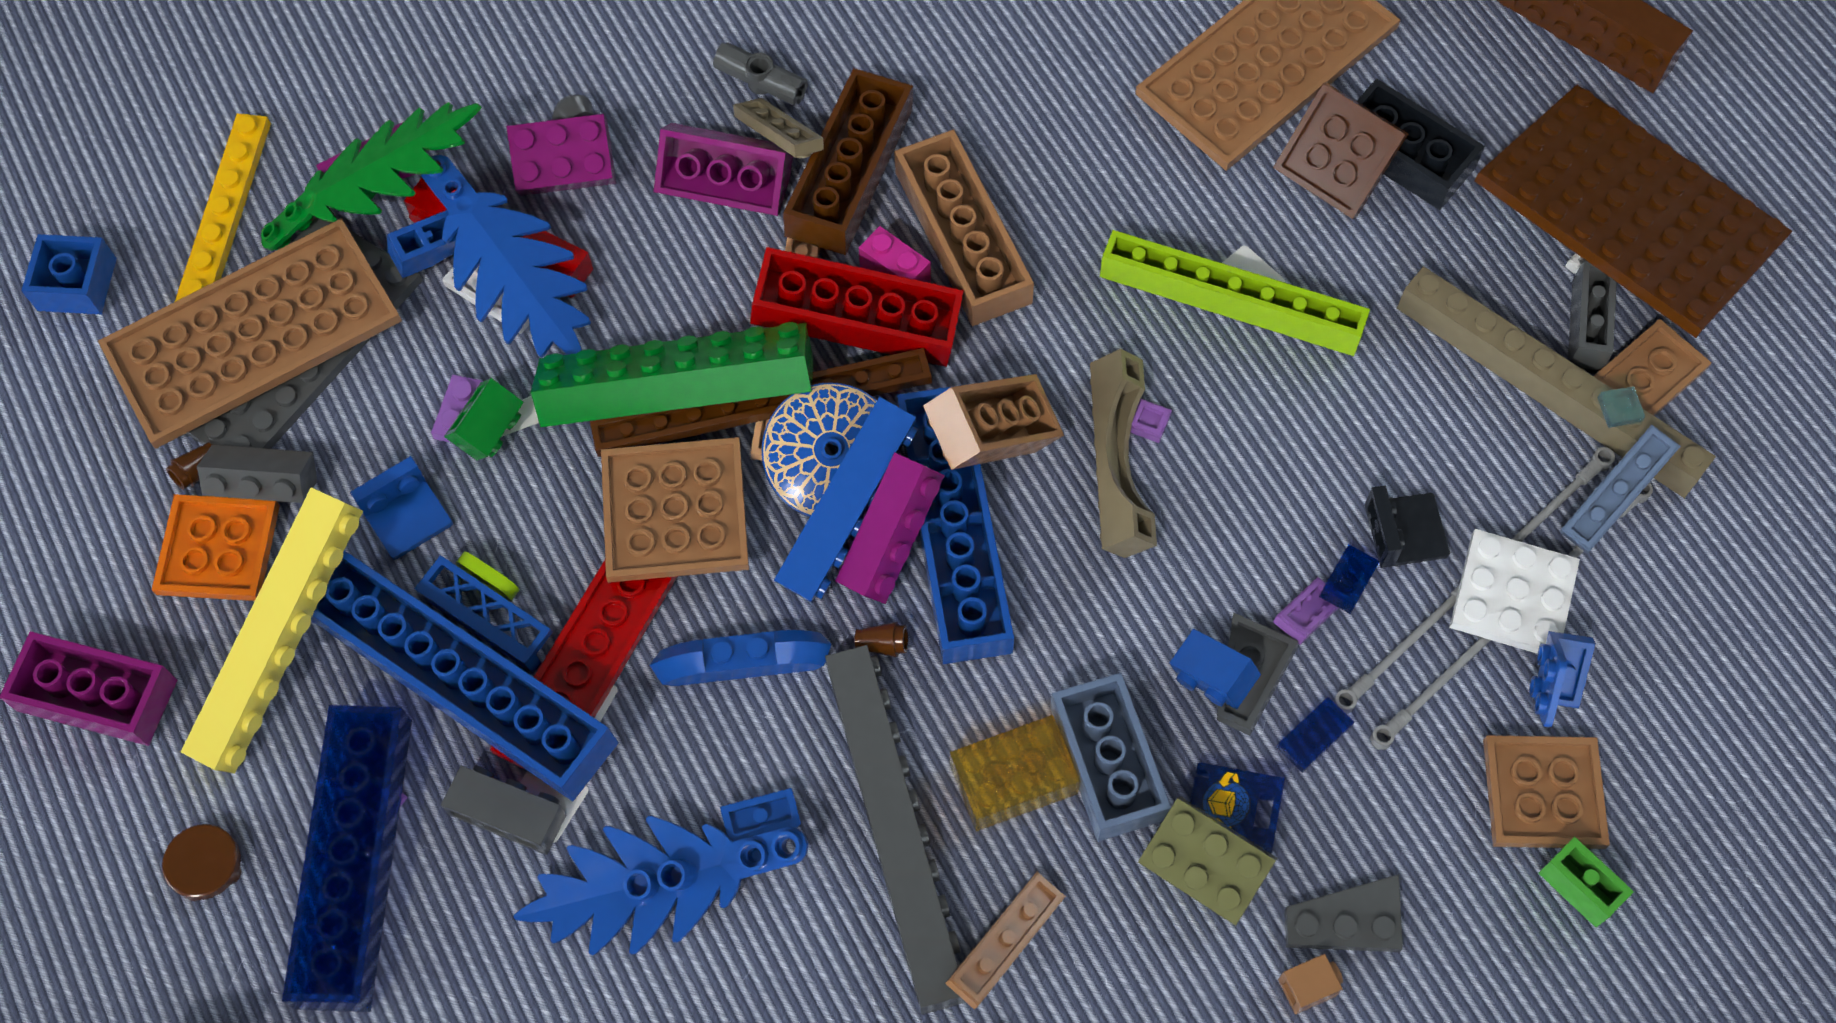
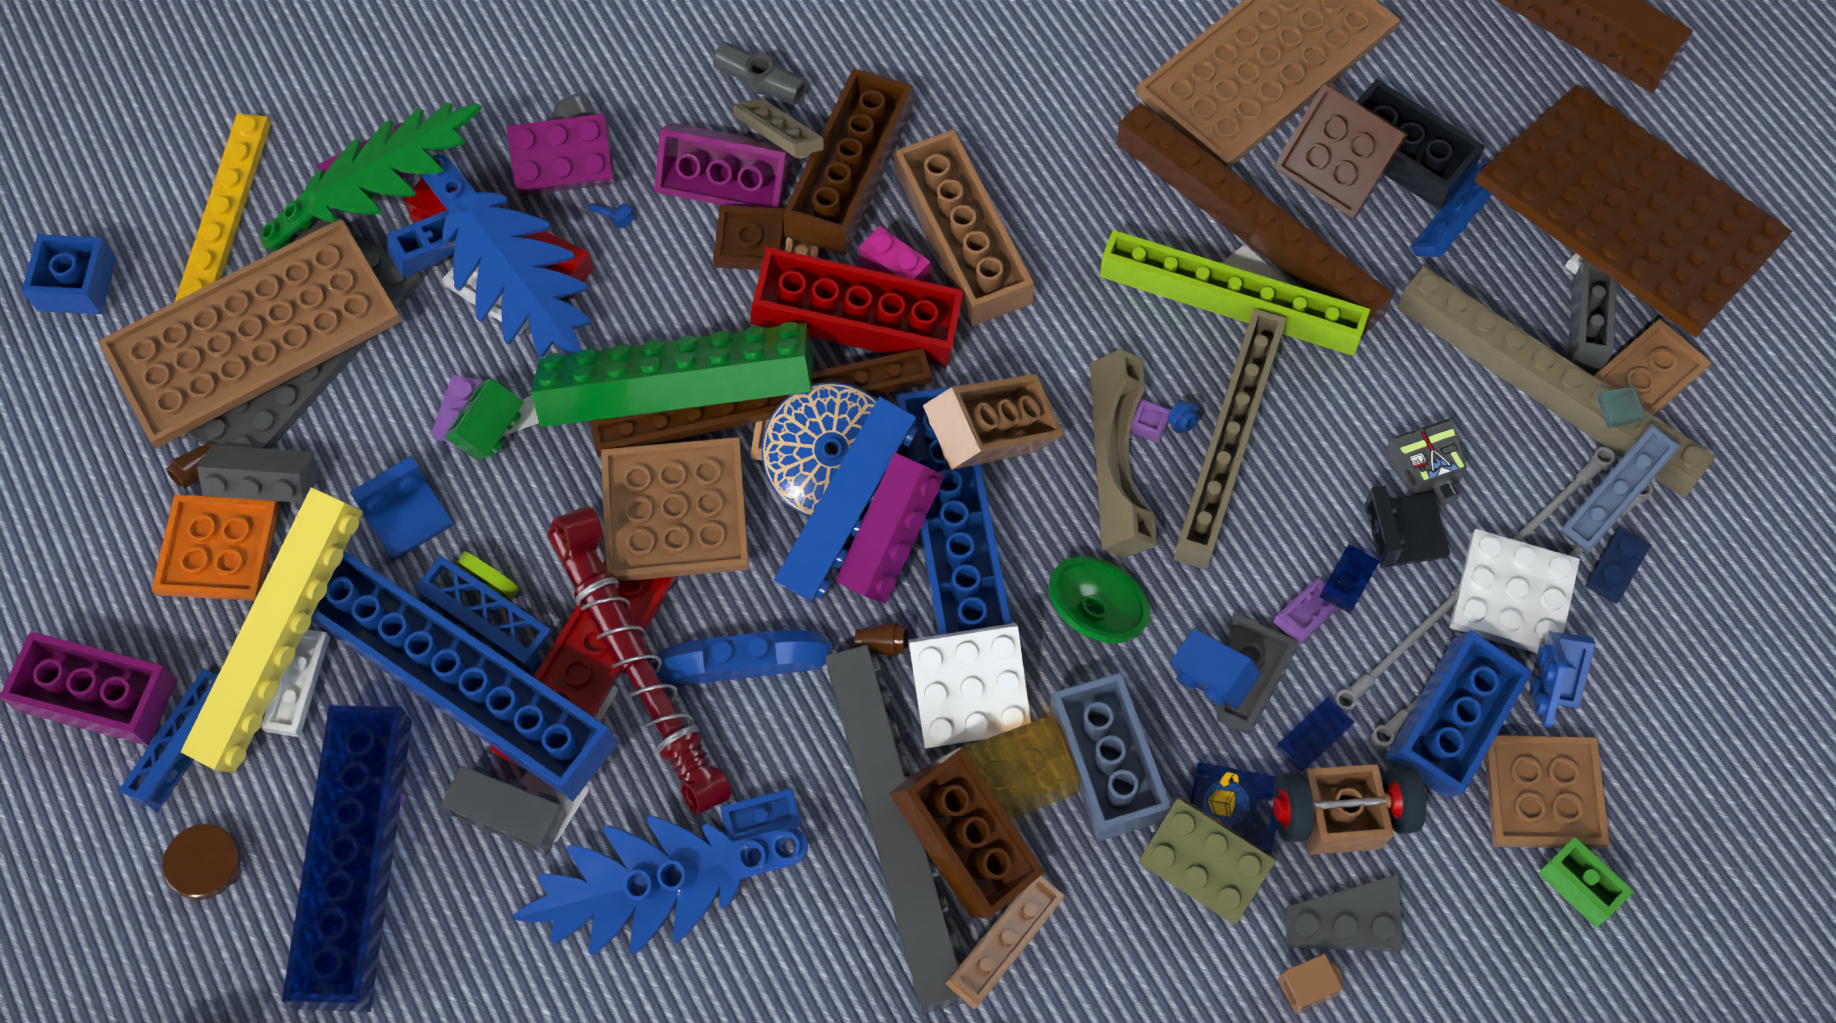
(172, 764): none -> blue fence
(291, 703): none -> white plate
(575, 543): none -> dark red piece
(620, 217): none -> blue hand
(745, 234): none -> reddish brown plate
(967, 834): none -> reddish brown slope
(969, 684): none -> white plate
(1099, 600): none -> green dish
(1183, 416): none -> blue plate
(1229, 440): none -> dark tan brick
(1248, 213): none -> reddish brown brick
(1348, 807): none -> brick
(1429, 460): none -> torso
(1452, 217): none -> blue plate
(1459, 714): none -> blue brick
(1618, 565): none -> dark blue plate

